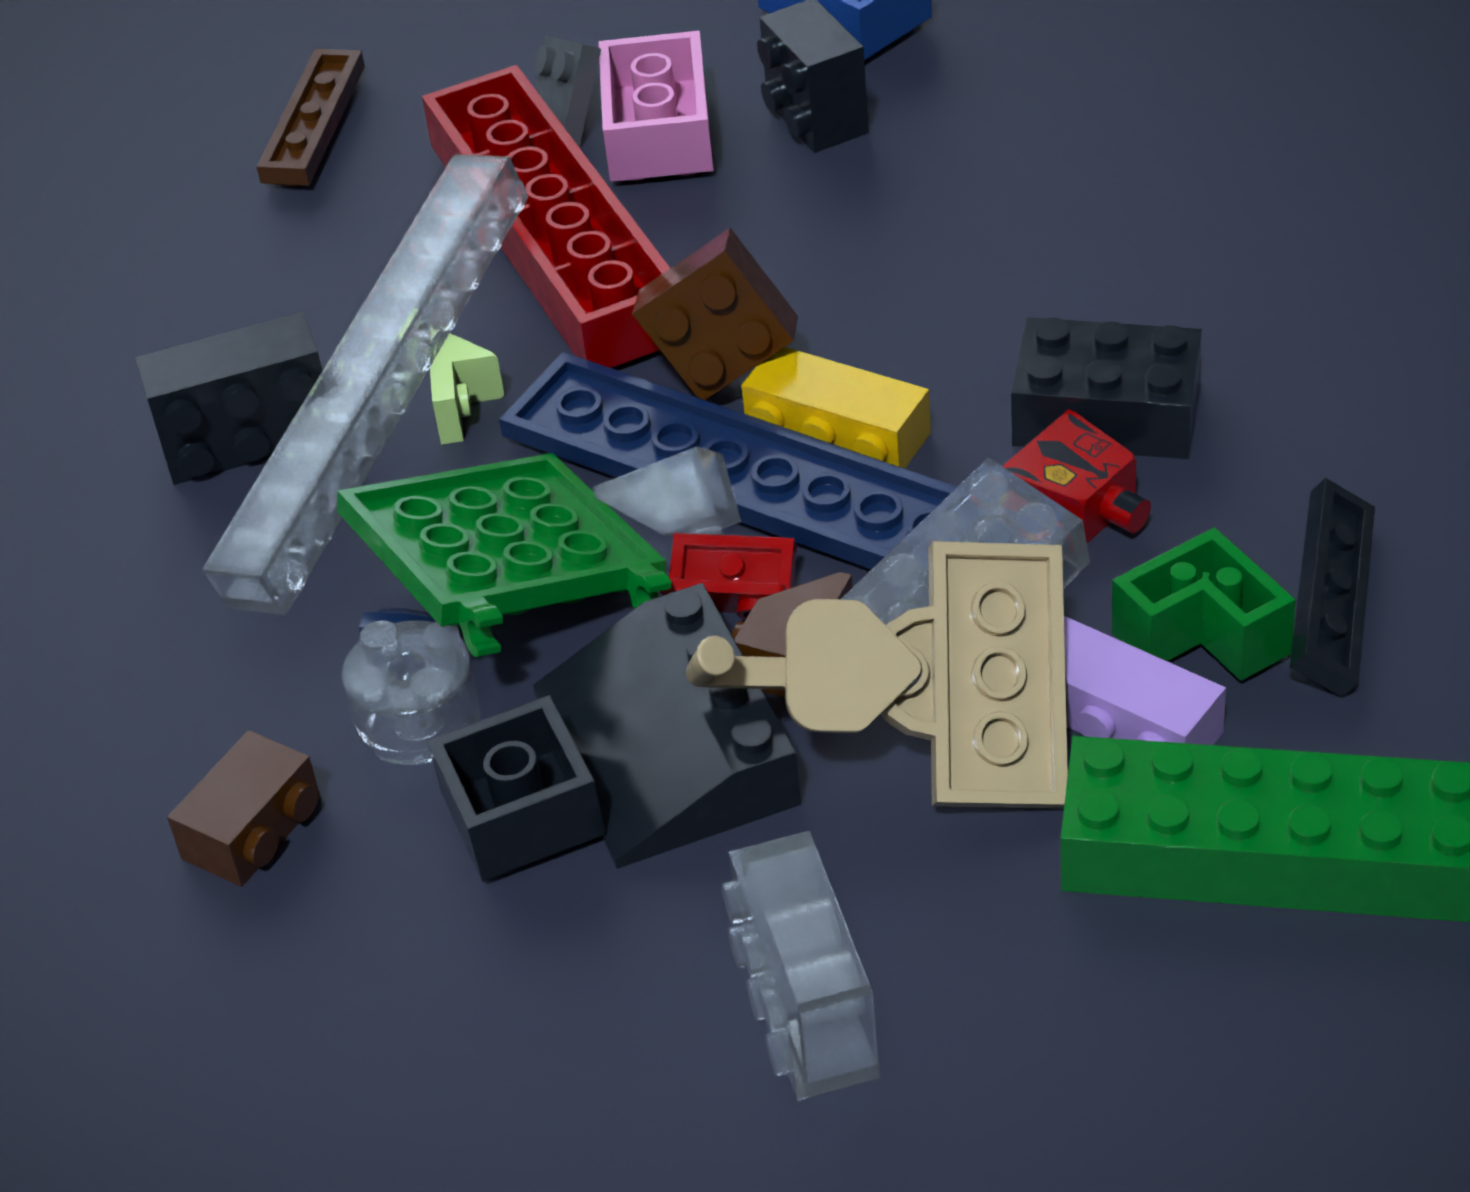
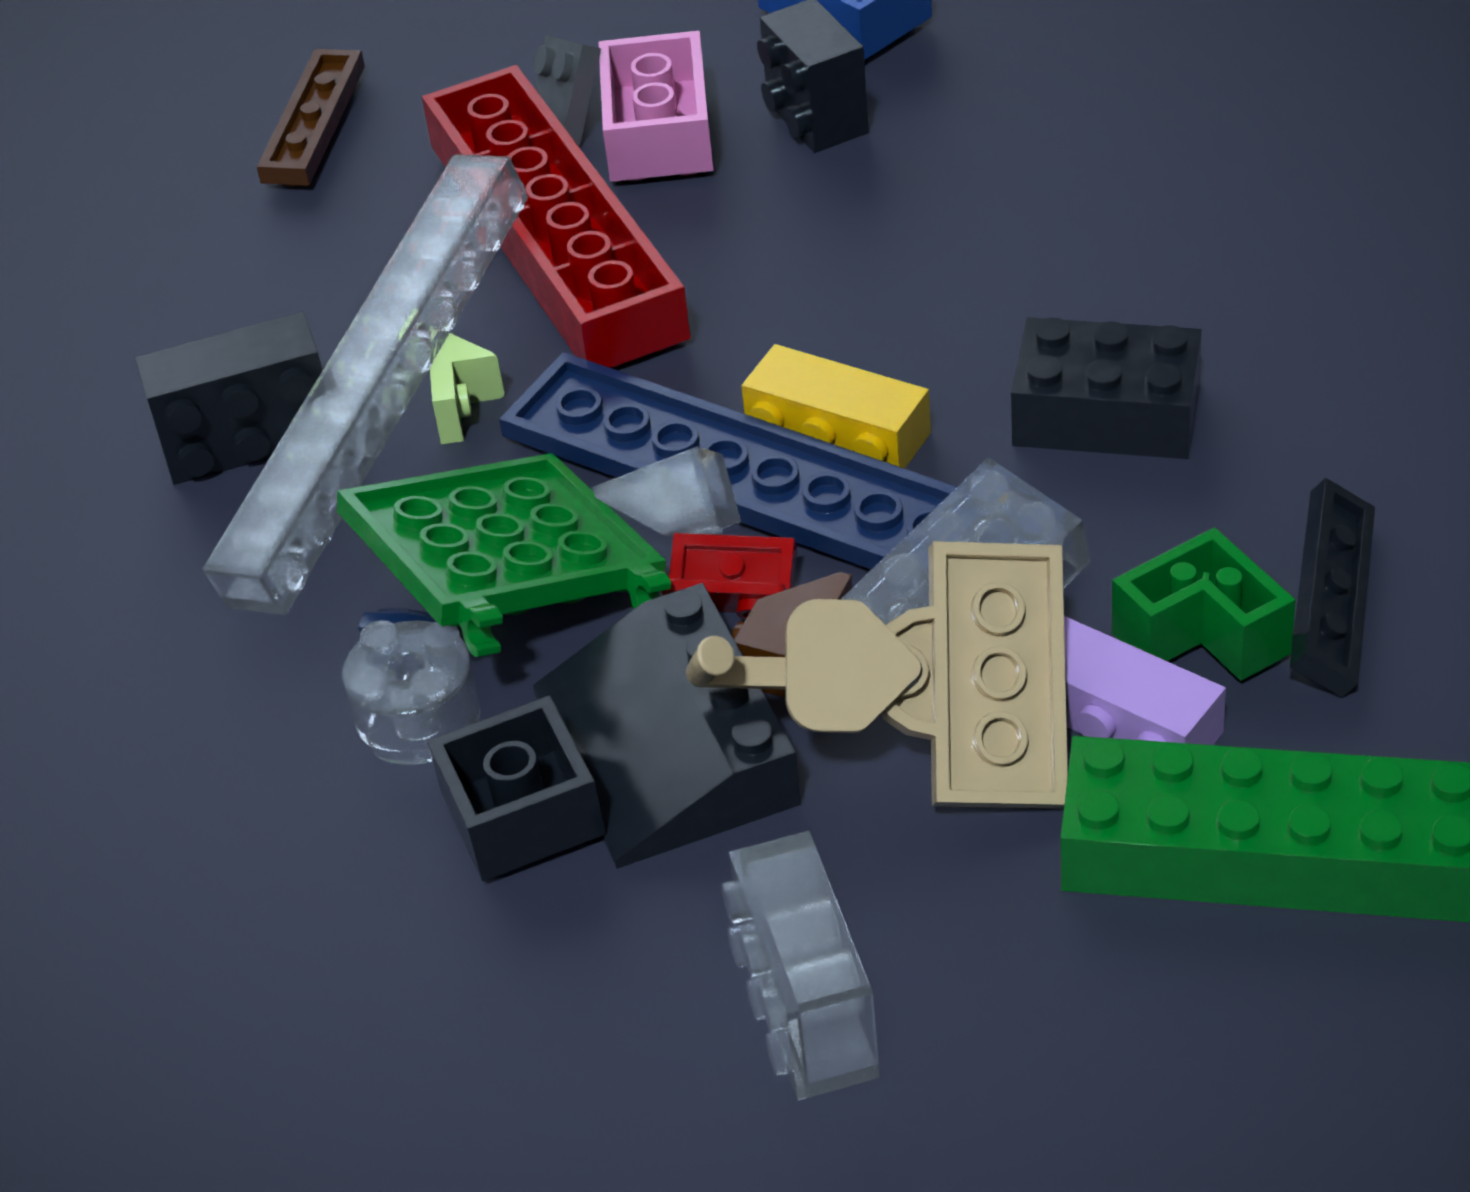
(245, 808): brick -> none
(715, 315): reddish brown brick -> none
(1083, 474): red torso -> none

